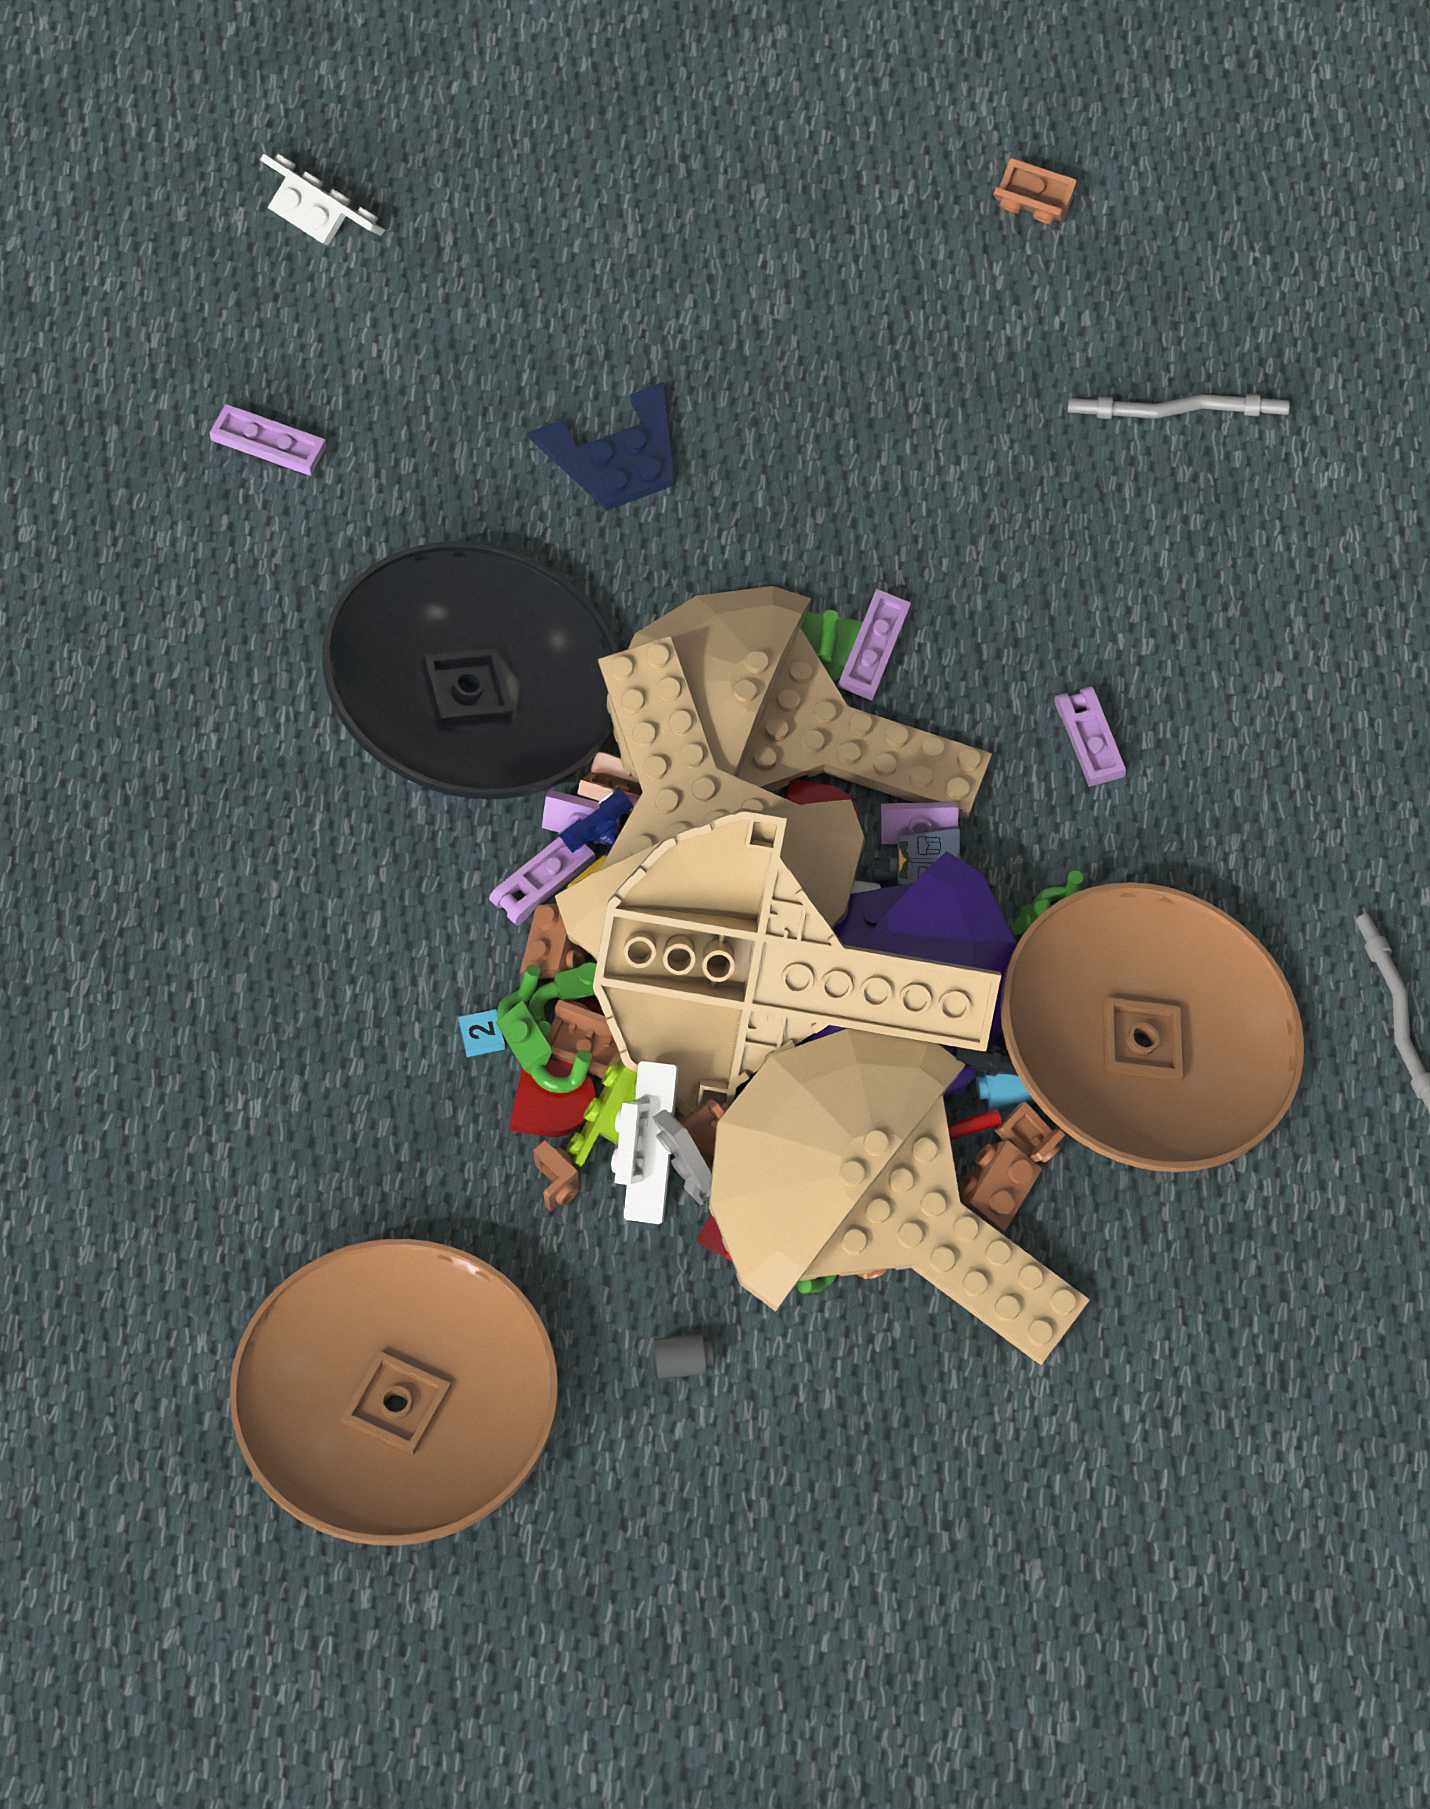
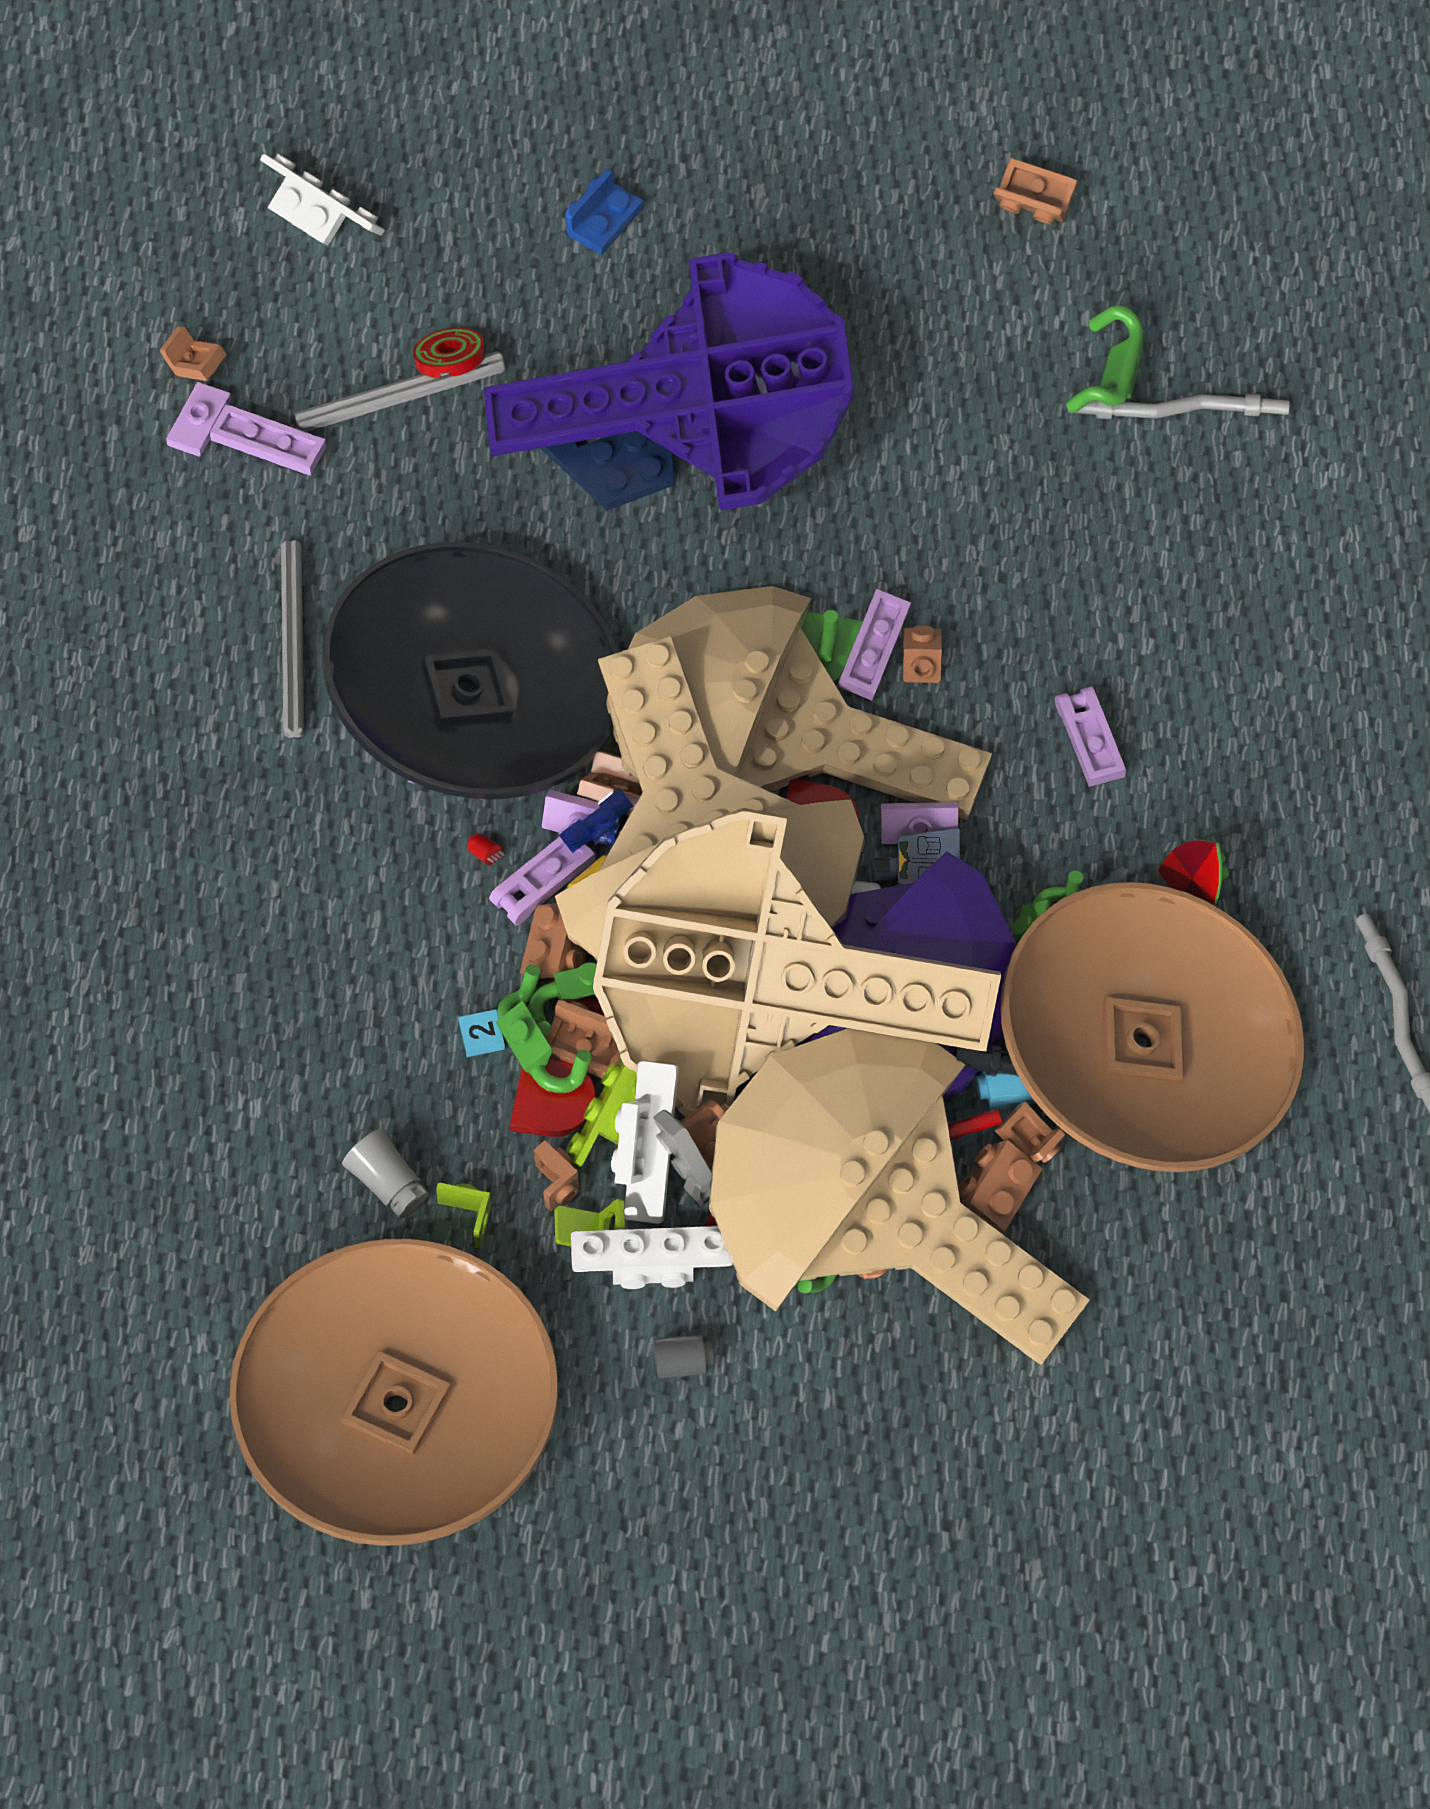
(191, 357): none -> nougat bracket
(197, 418): none -> lavender plate
(292, 639): none -> light grey axle
(386, 1173): none -> light grey plant
(392, 395): none -> light grey axle
(449, 351): none -> red tile
(469, 1198): none -> lime bracket
(484, 848): none -> red piece
(571, 1219): none -> lime bracket
(601, 213): none -> blue bracket
(649, 1254): none -> white bracket
(732, 382): none -> dark purple plate
(922, 654): none -> nougat bracket
(1121, 365): none -> bright green piece
(1196, 869): none -> shield

